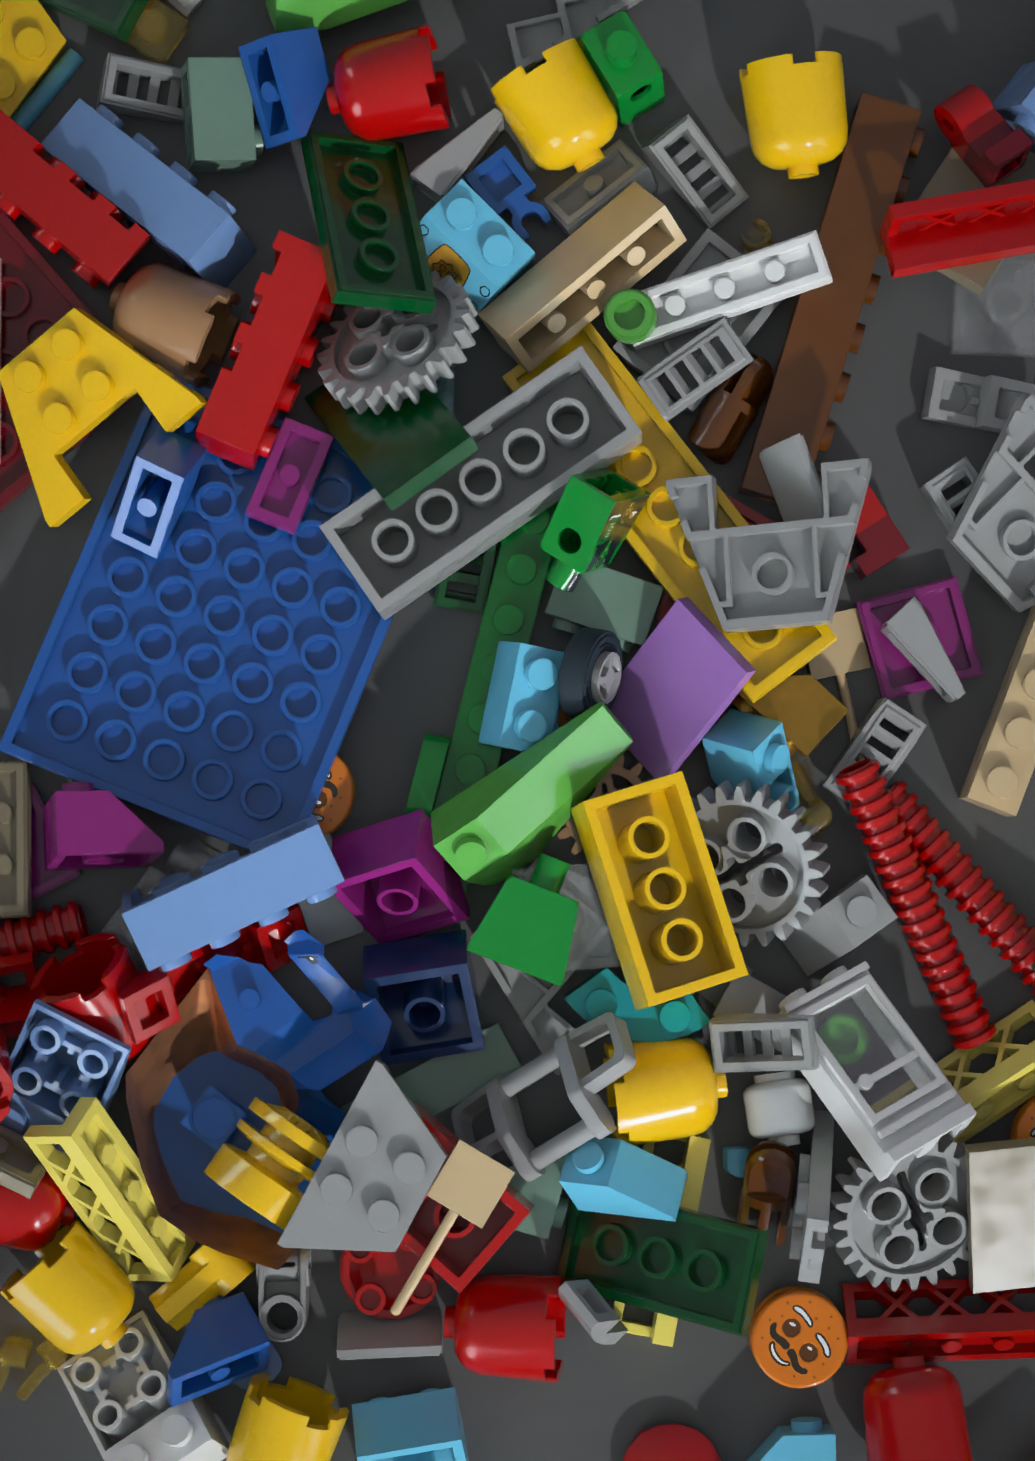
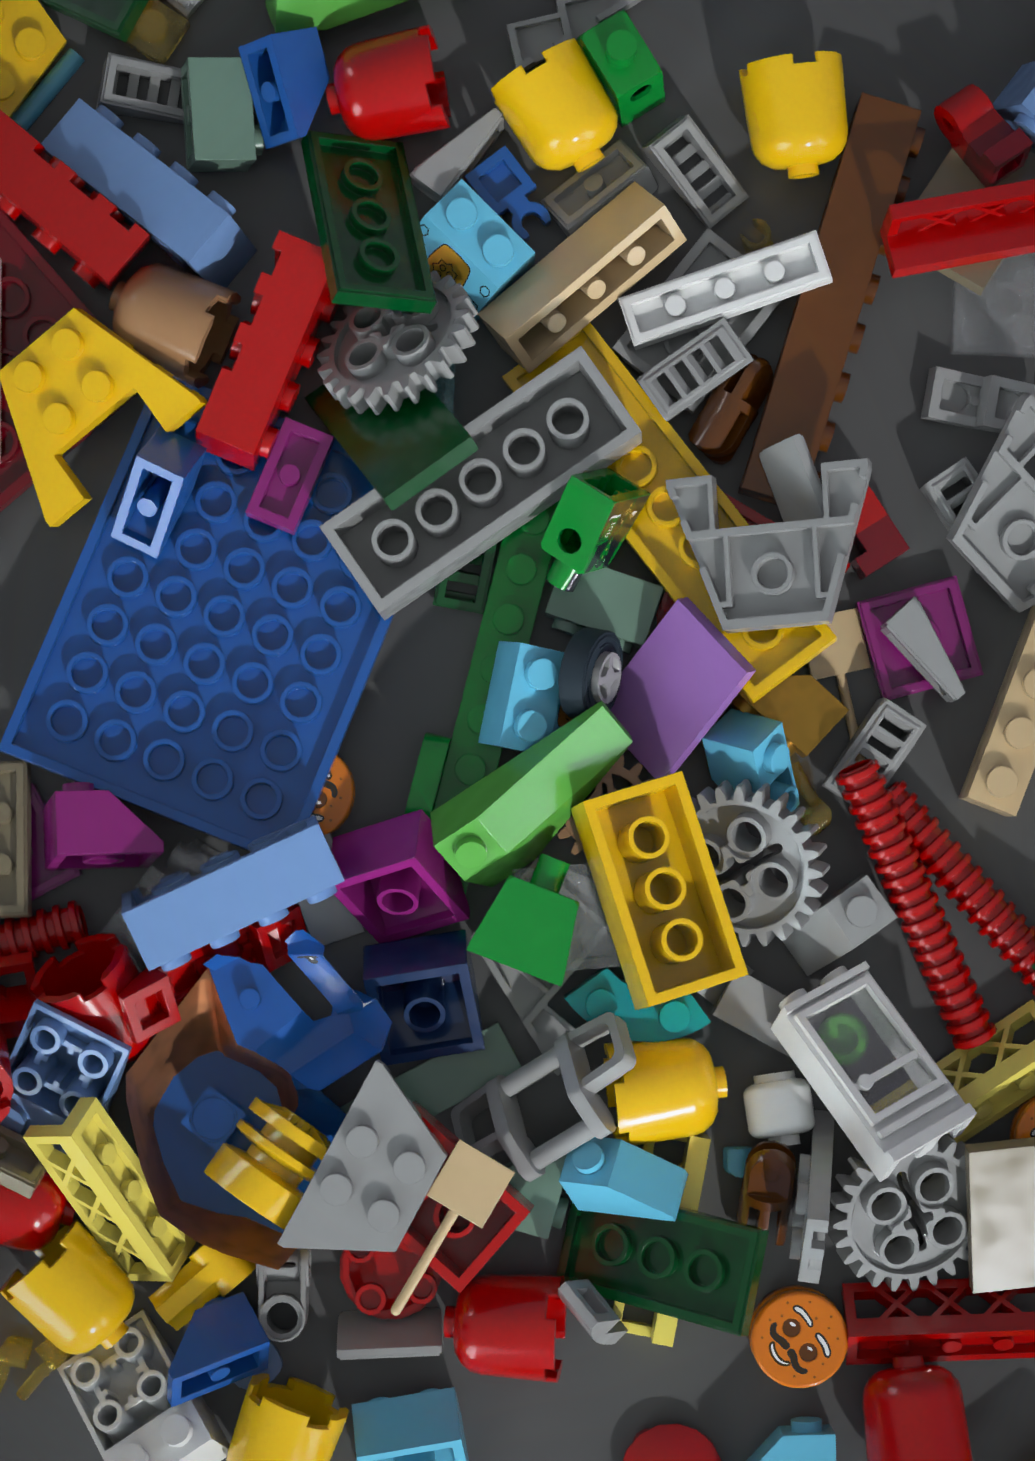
(630, 316): bright green tile -> none
(724, 1046): light grey slope -> none

